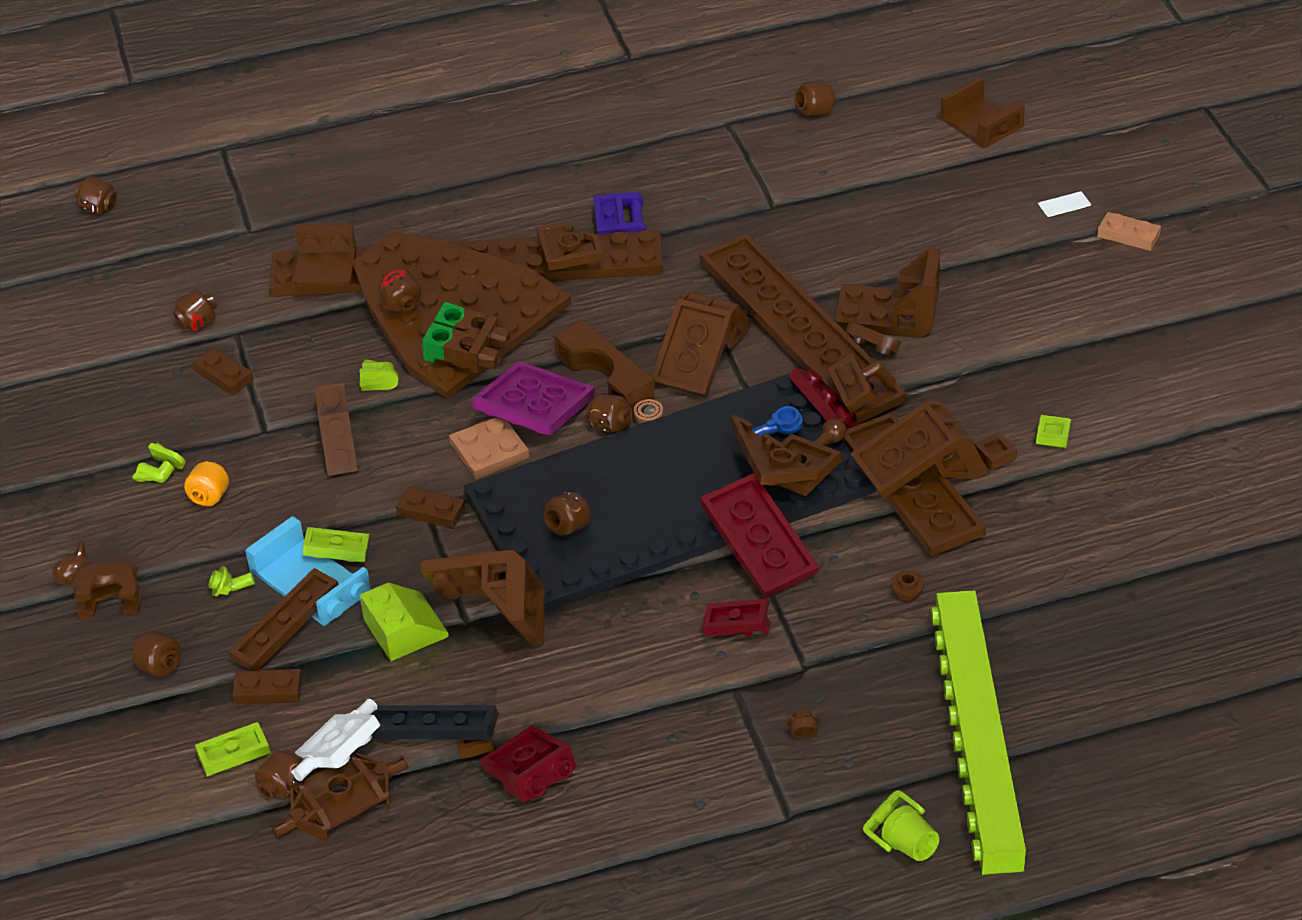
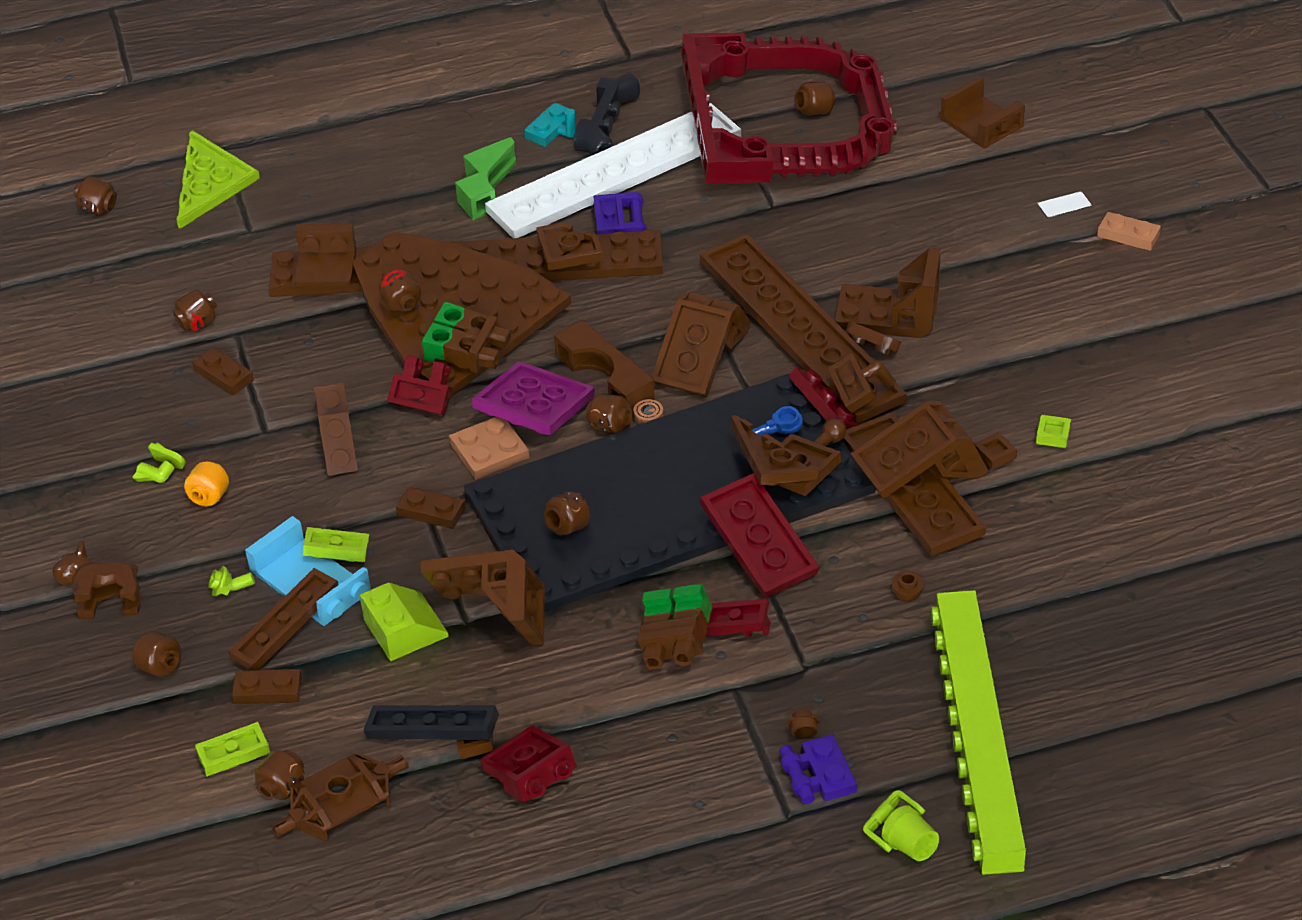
(210, 178): none -> lime tile
(337, 740): white plate -> none
(378, 376): lime piece -> none
(418, 393): none -> dark red plate
(483, 172): none -> bright green arch
(550, 124): none -> teal plate
(601, 174): none -> white plate
(611, 93): none -> black plate
(674, 625): none -> reddish brown hips
(754, 159): none -> dark red arch
(827, 766): none -> dark purple plate

